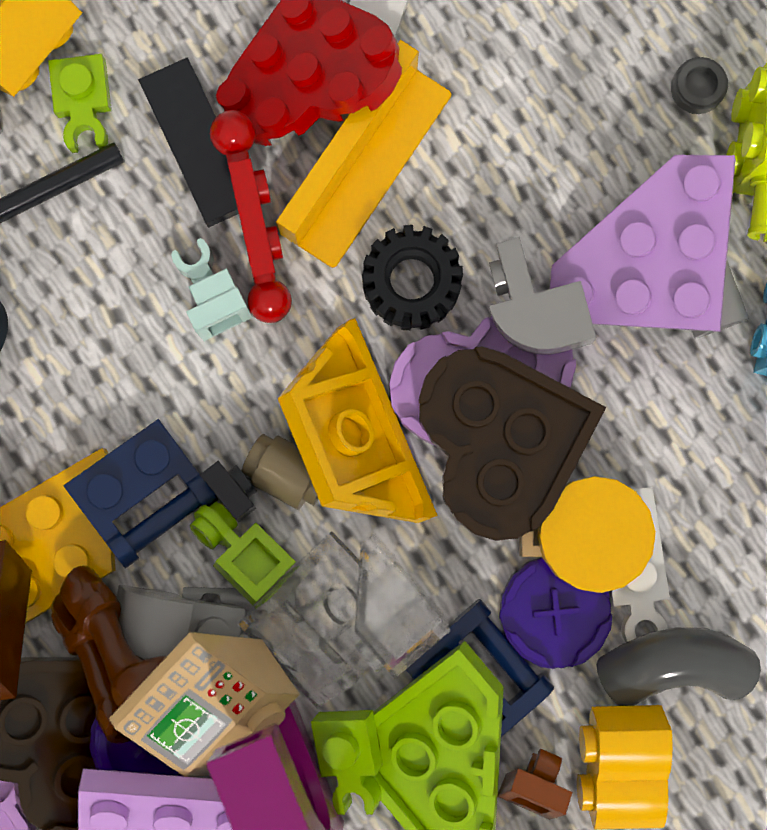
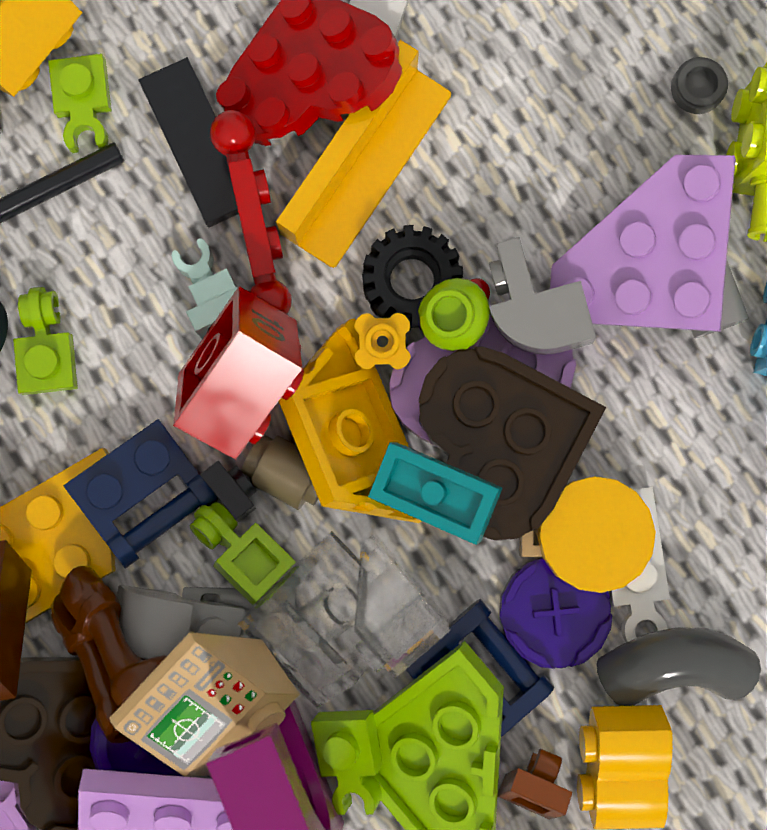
(47, 359): none -> lime plate
(239, 374): none -> brick
(370, 352): none -> yellow plate
(435, 492): none -> teal plate
(455, 313): none -> lime animal

